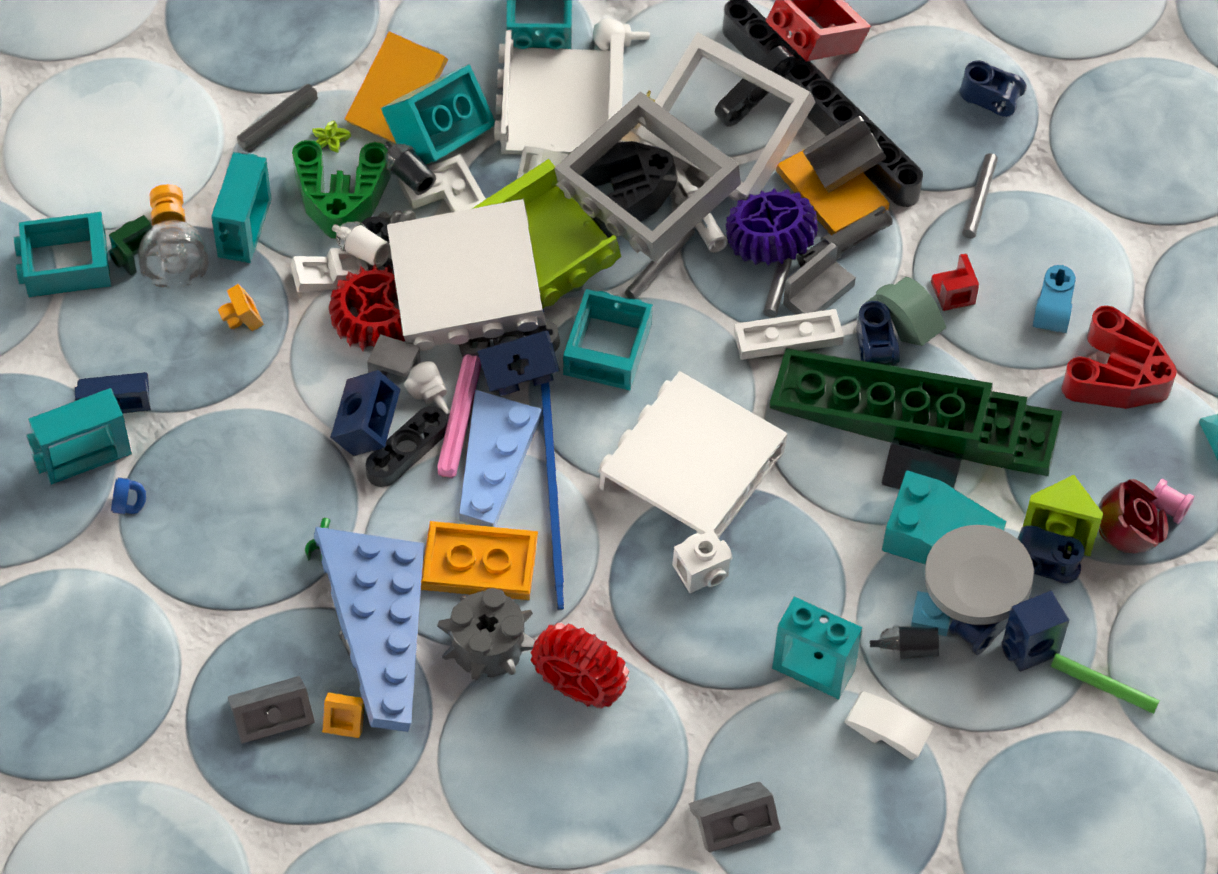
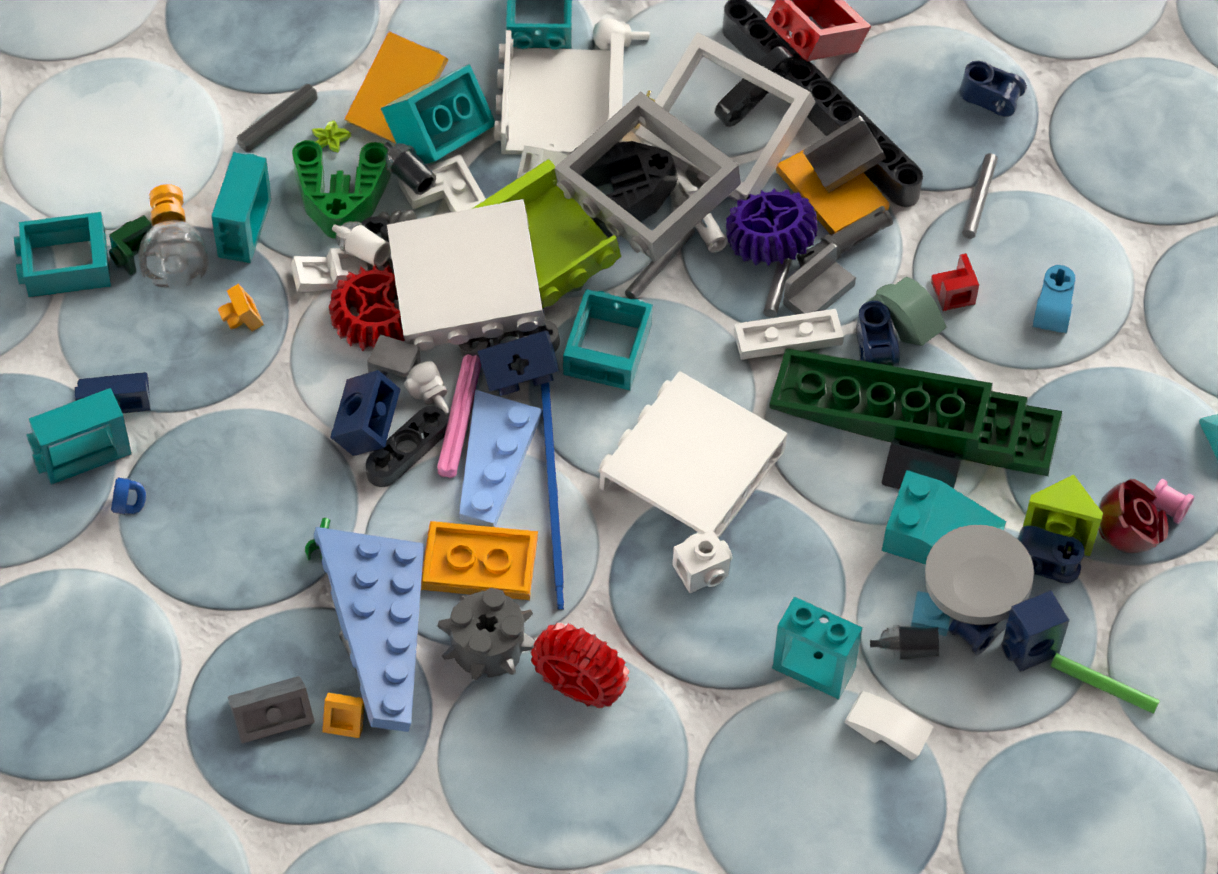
(736, 816): flat silver panel -> none
(1136, 370): red connector -> none

